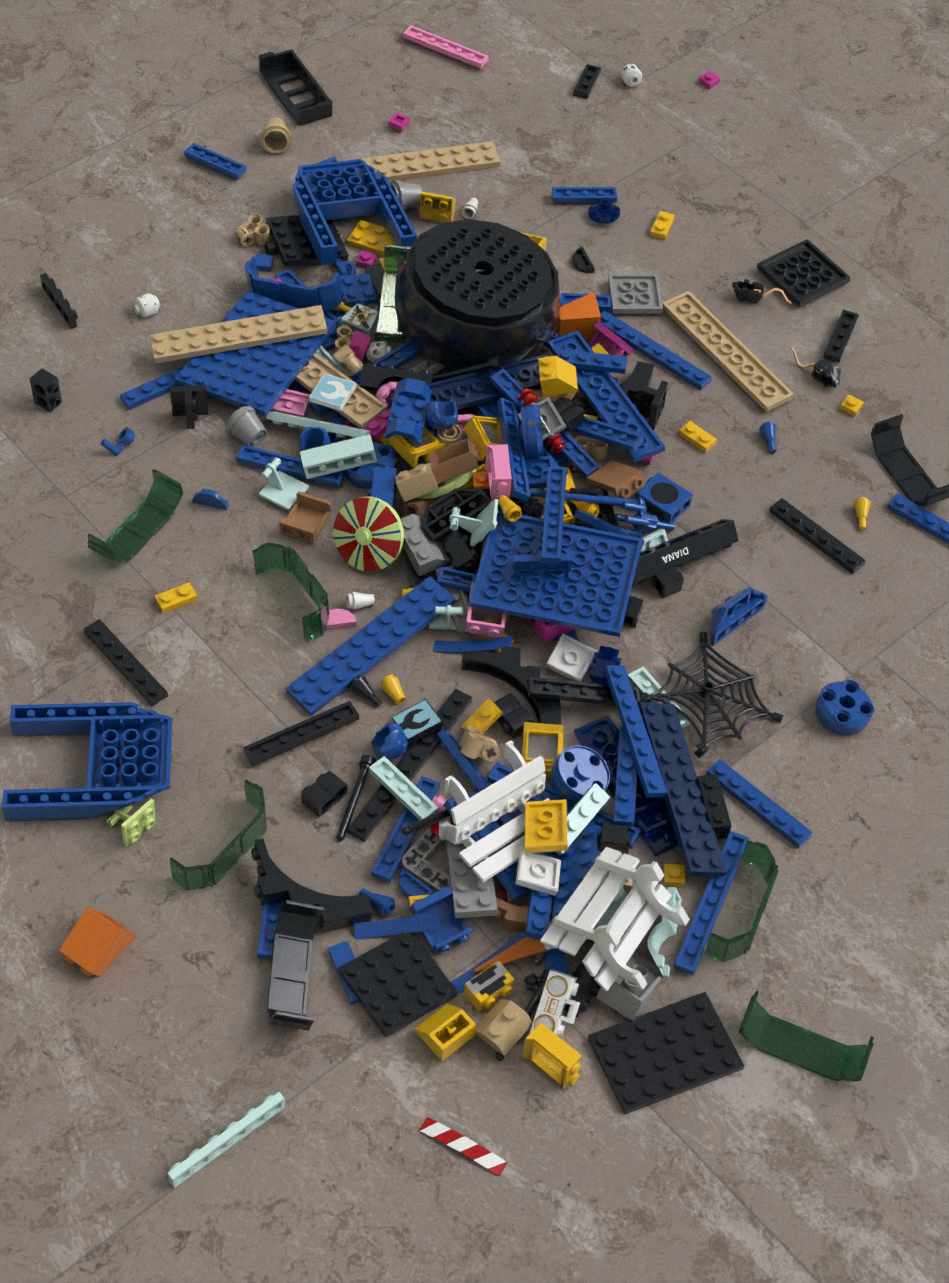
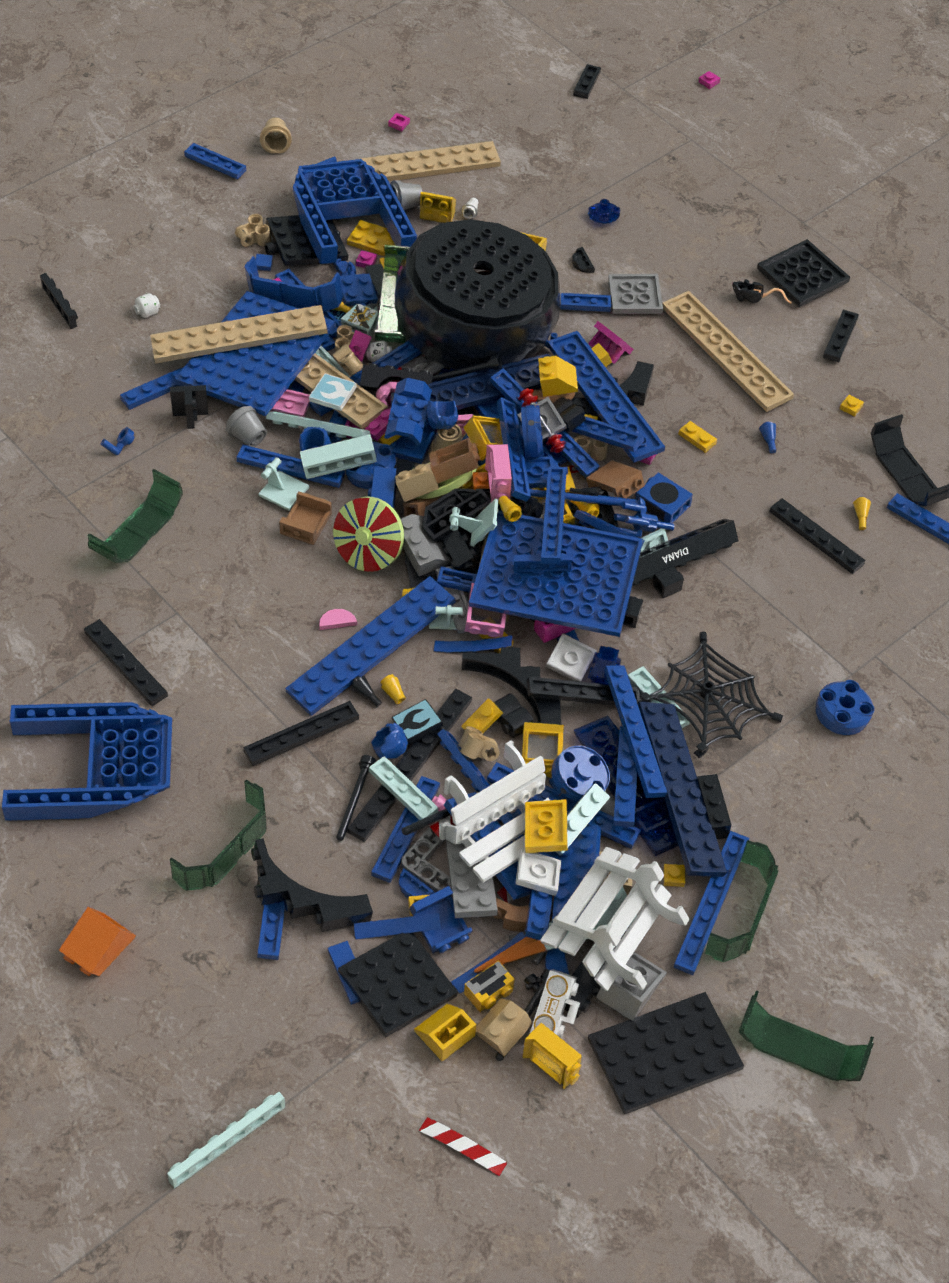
(45, 390): black brick -> none
(135, 824): yellowish green plate -> none
(176, 597): yellow plate -> none
(210, 498): blue tile -> none
(286, 67): black piece -> none
(286, 559): clear green windscreen -> none
(292, 965): windscreen -> none
(324, 793): black brick -> none
(359, 600): white cone -> none
(383, 904): blue cone -> none
(411, 451): yellow window -> none
(445, 47): bright pink plate -> none
(579, 316): orange slope -> none
(583, 194): blue plate -> none
(594, 361): blue plate -> none
(615, 838): black brick -> none
(631, 75): white head -> none
(651, 402): black bracket -> none
(656, 352): blue plate -> none
(662, 225): yellow plate -> none
(662, 932): light aqua piece -> none
(735, 612): blue wedge -> none
(760, 804): blue plate -> none
(822, 371): black animal -> none

